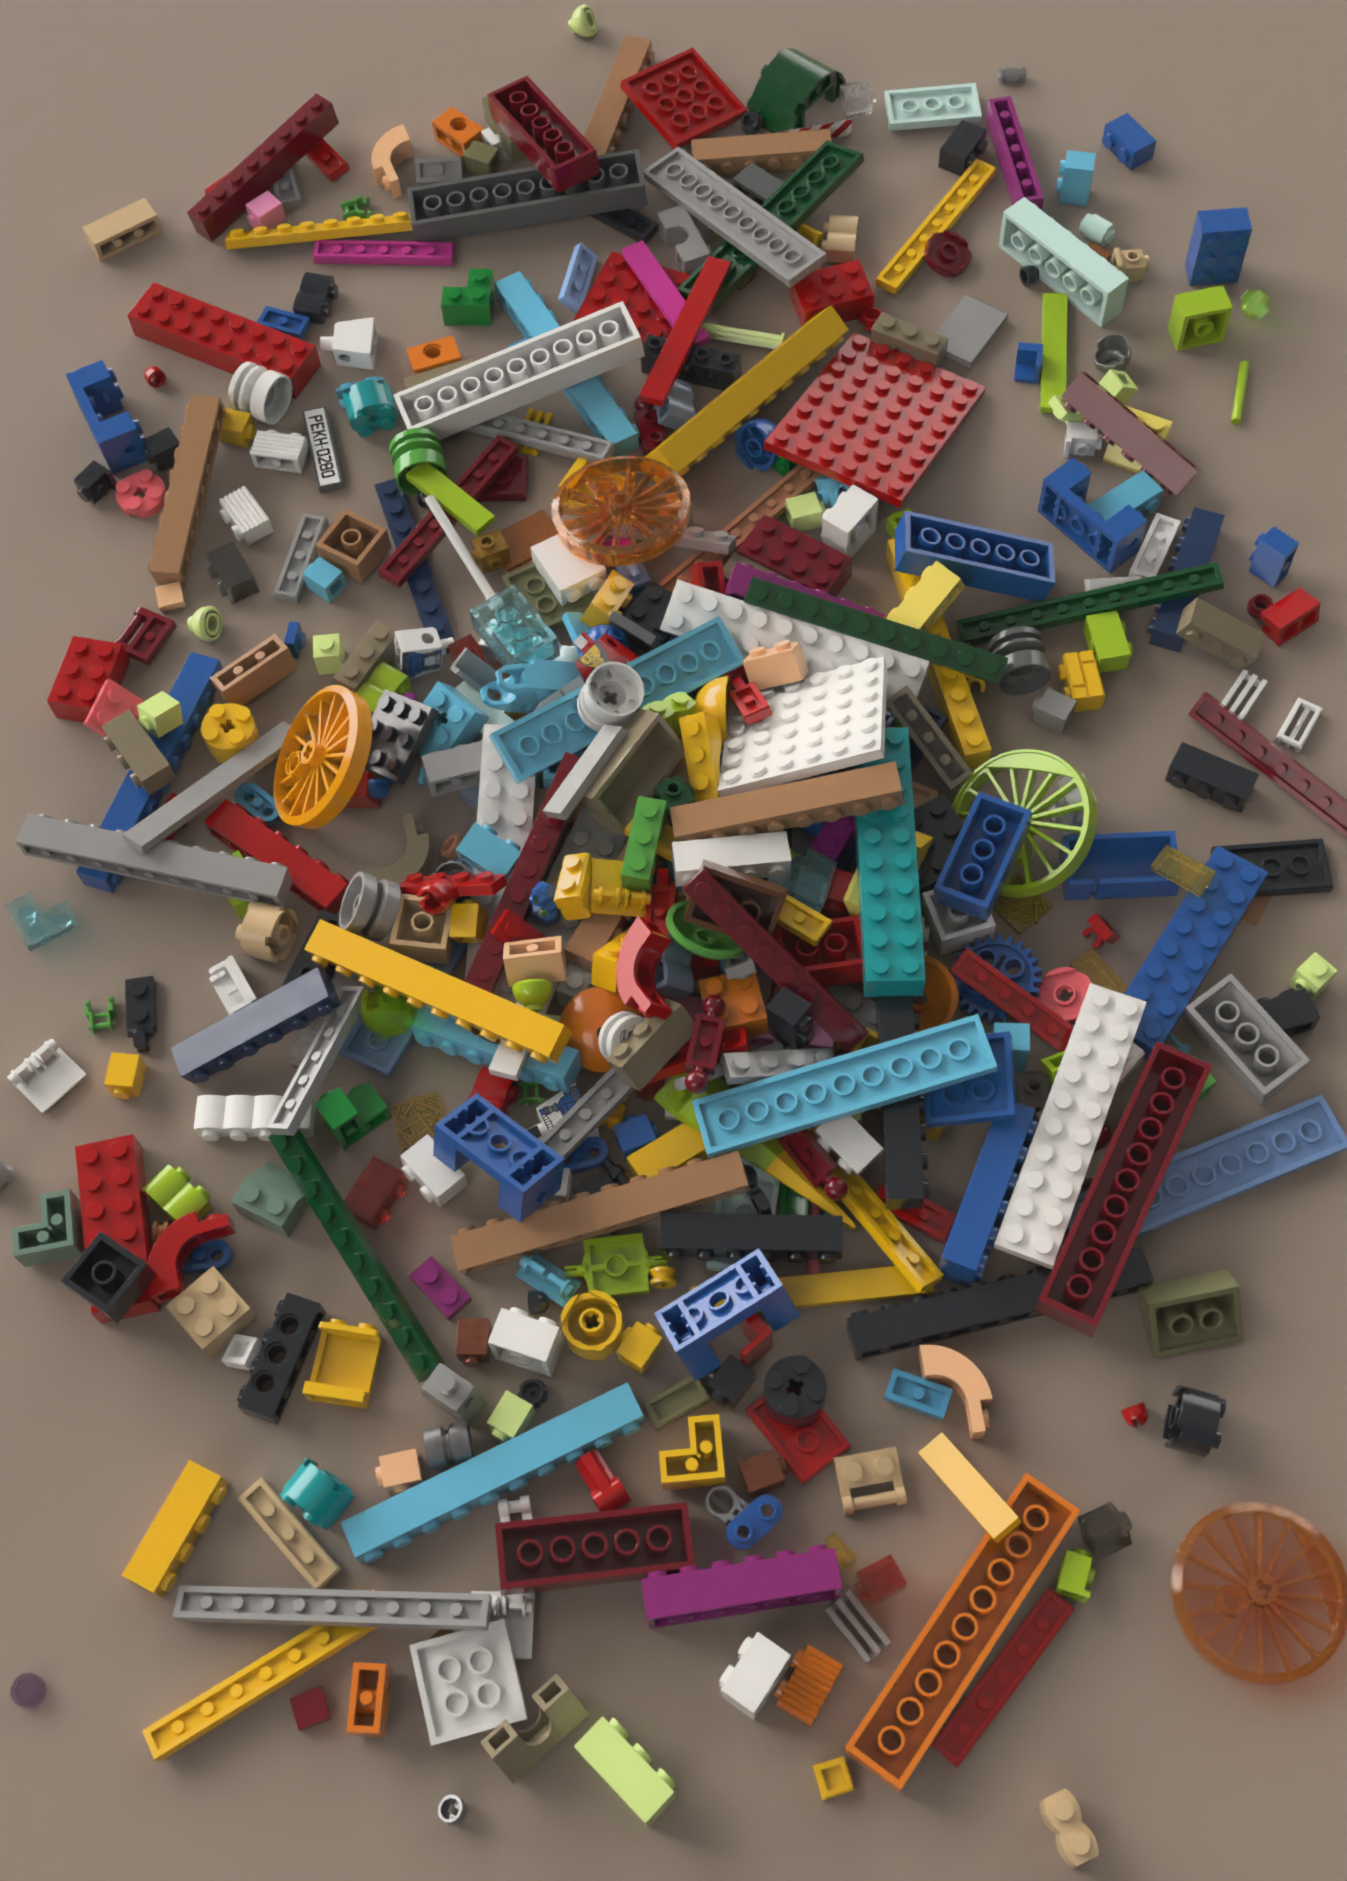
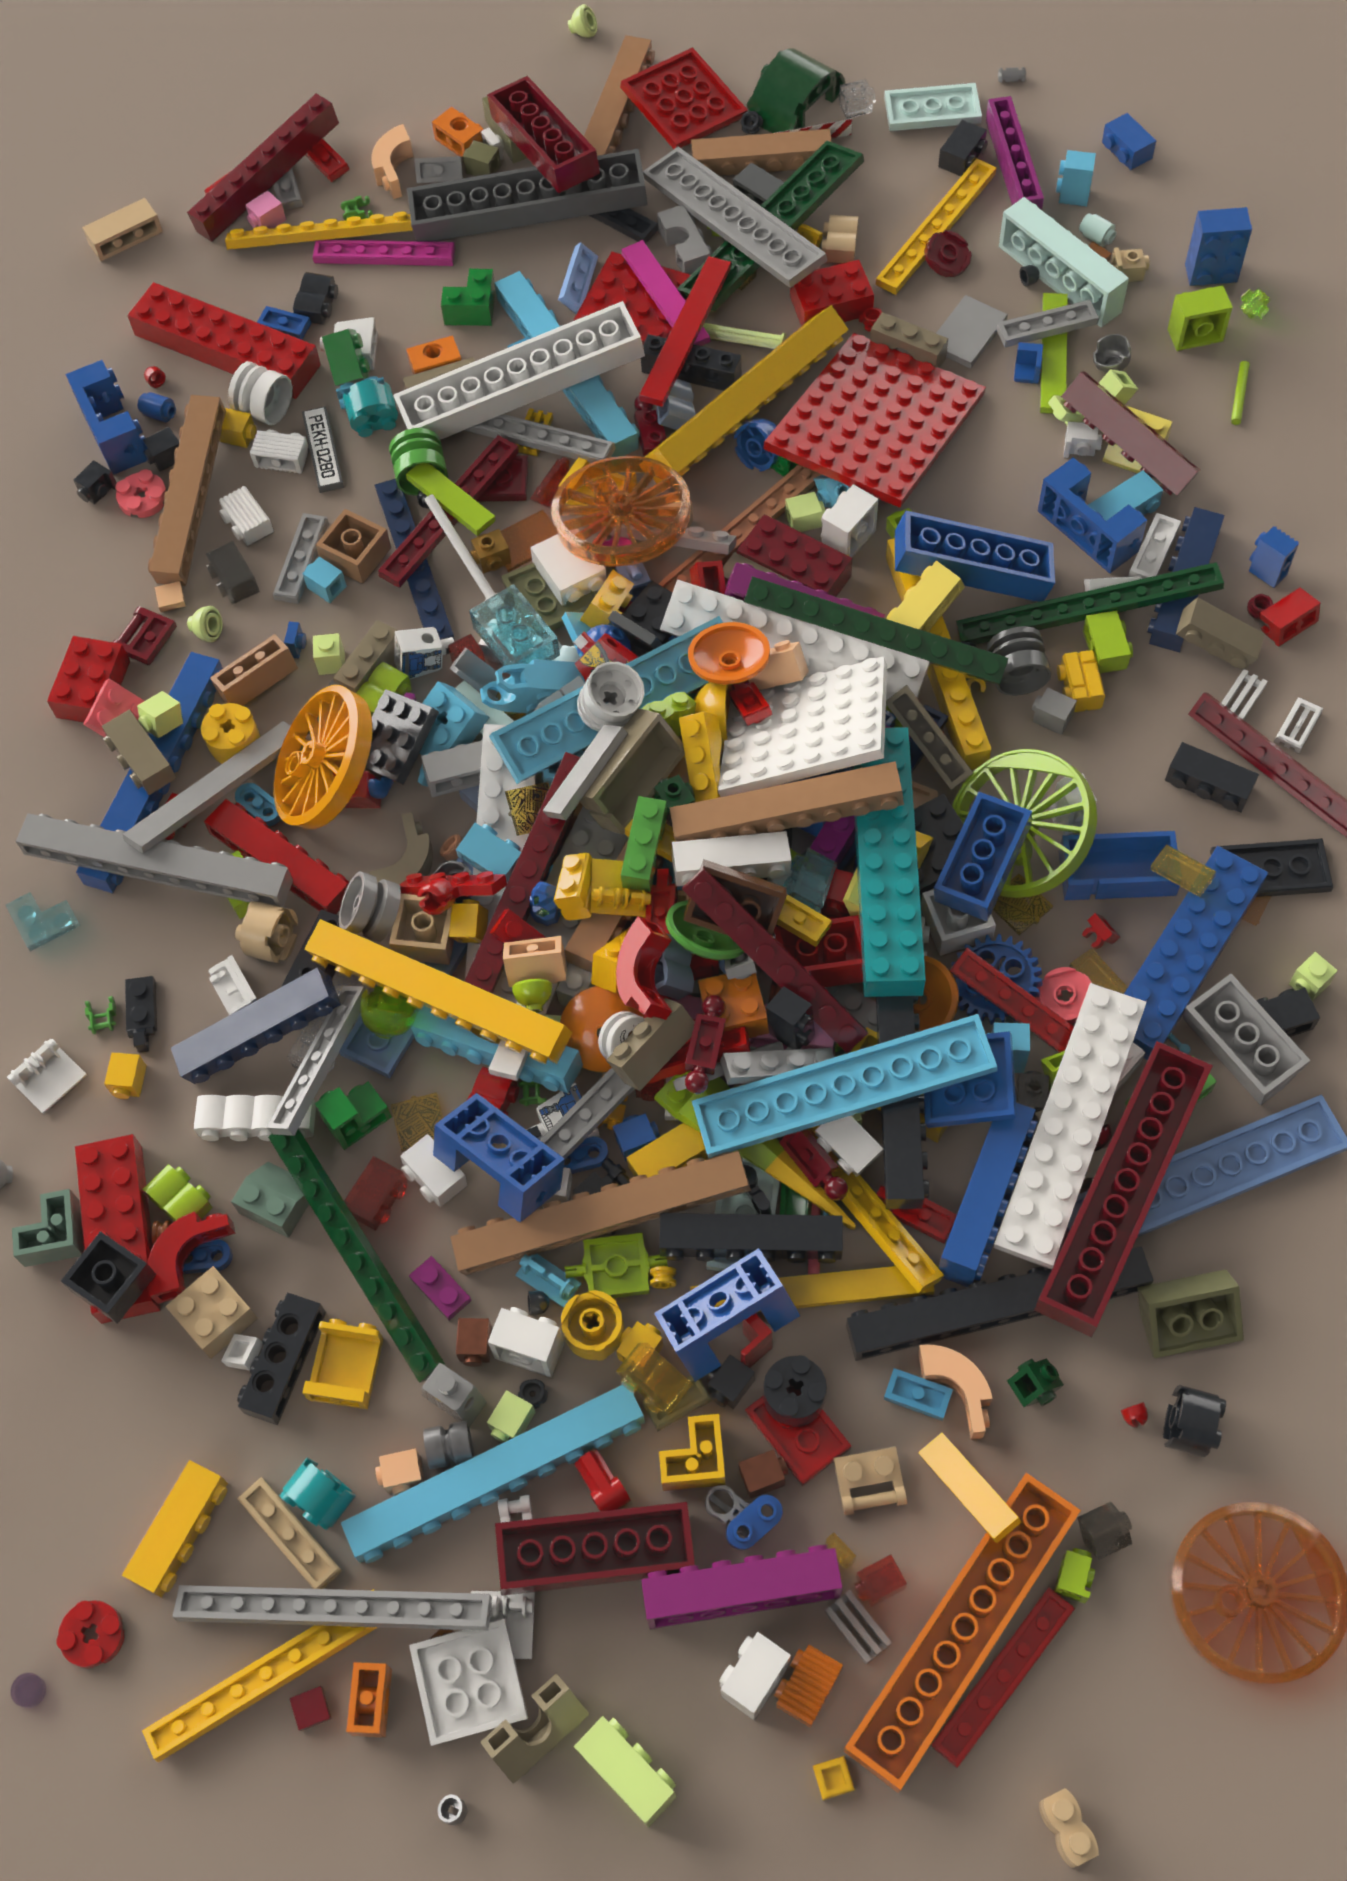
(95, 1652): none -> red plate
(156, 406): none -> blue brick
(346, 356): none -> green brick
(525, 805): none -> clear yellow piece
(547, 489): none -> clear red hinge
(653, 1378): none -> clear yellow brick
(729, 653): none -> orange dish
(1035, 1382): none -> dark green brick
(1047, 323): none -> light grey plate

